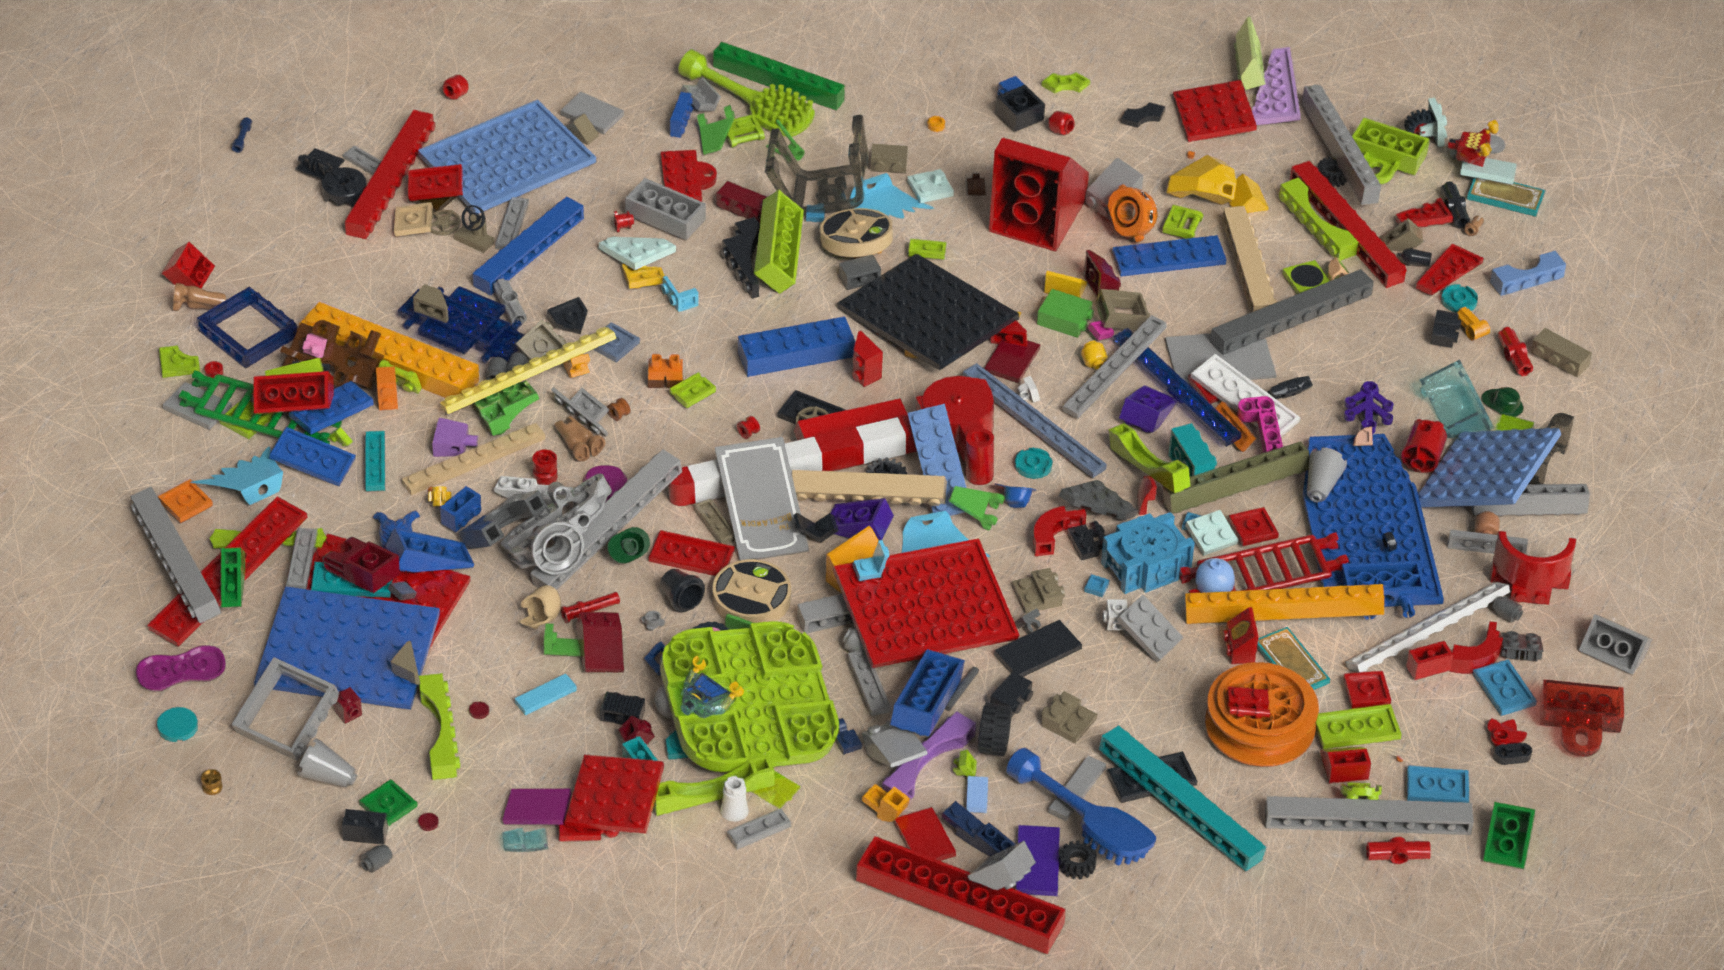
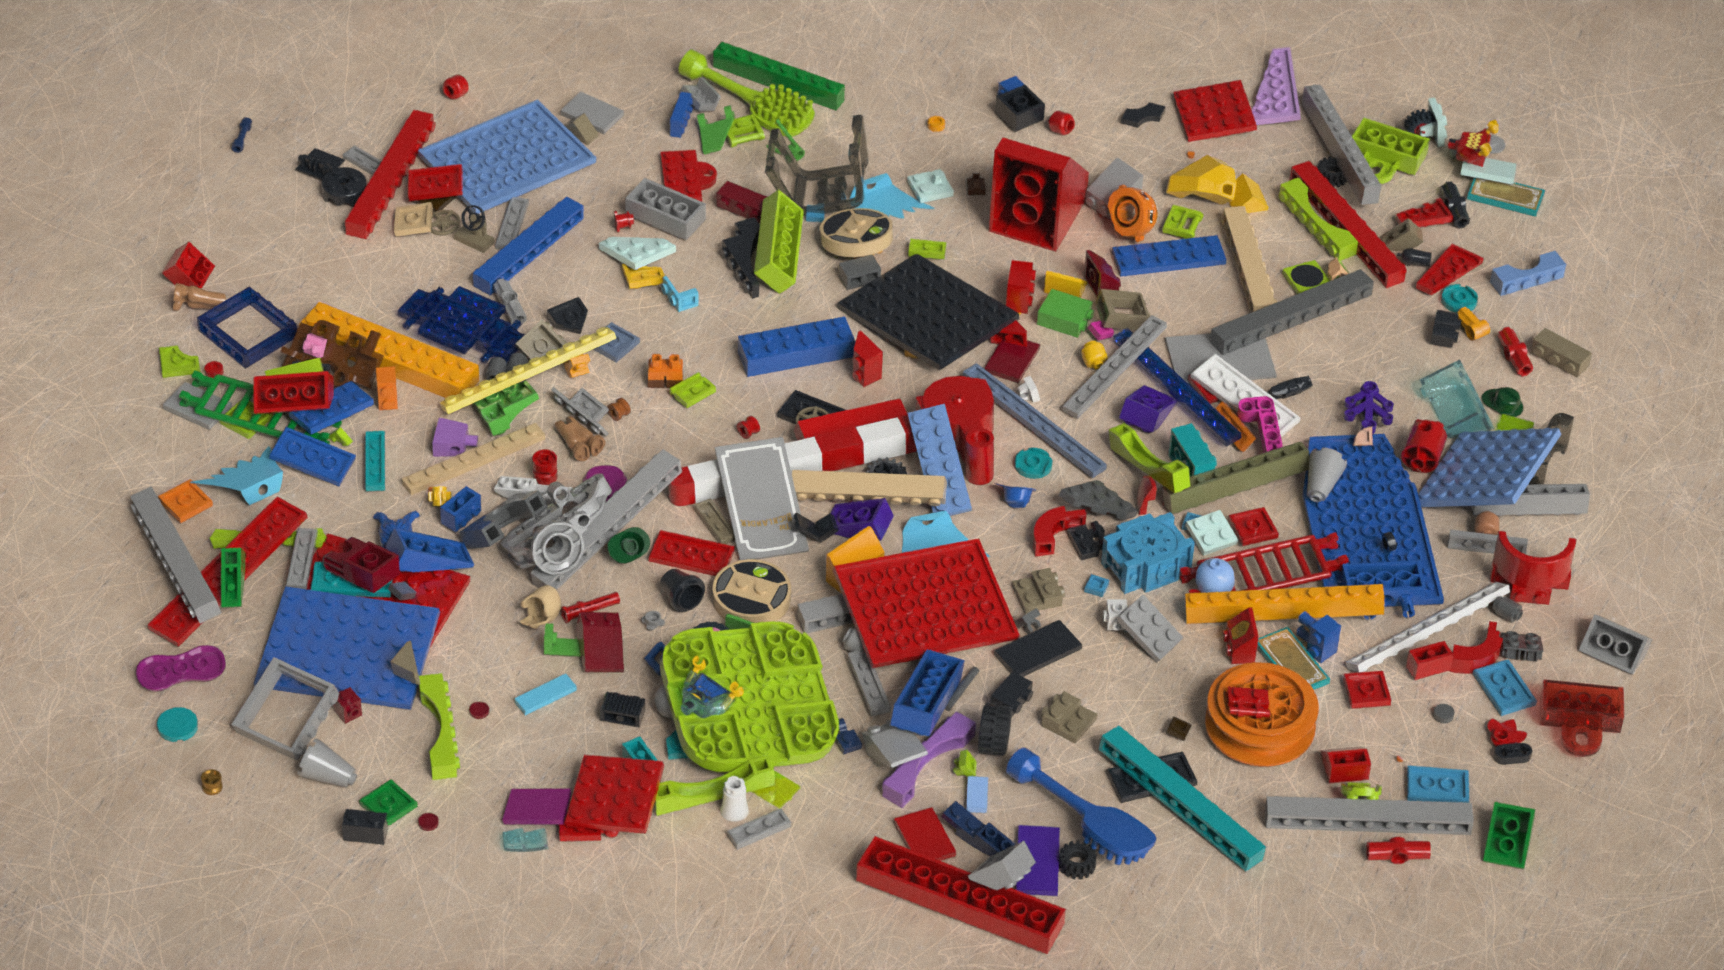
(376, 858): dark grey brick -> none
(407, 380): lime plate -> none
(431, 303): dark tan slope -> none
(636, 727): dark red brick -> none
(872, 567): medium azure bracket -> none
(888, 804): light orange brick -> none
(889, 158): dark tan brick -> none
(975, 503): bright green flag -> none
(1020, 286): none -> red brick
(1073, 82): lime tile -> none
(1079, 784): light grey tile -> none
(1178, 728): none -> dark brown tile
(1249, 56): yellowish green slope -> none
(1321, 635): none -> blue brick
(1357, 726): lime plate -> none
(1444, 713): none -> dark grey tile
(1473, 227): medium nougat pin -> none

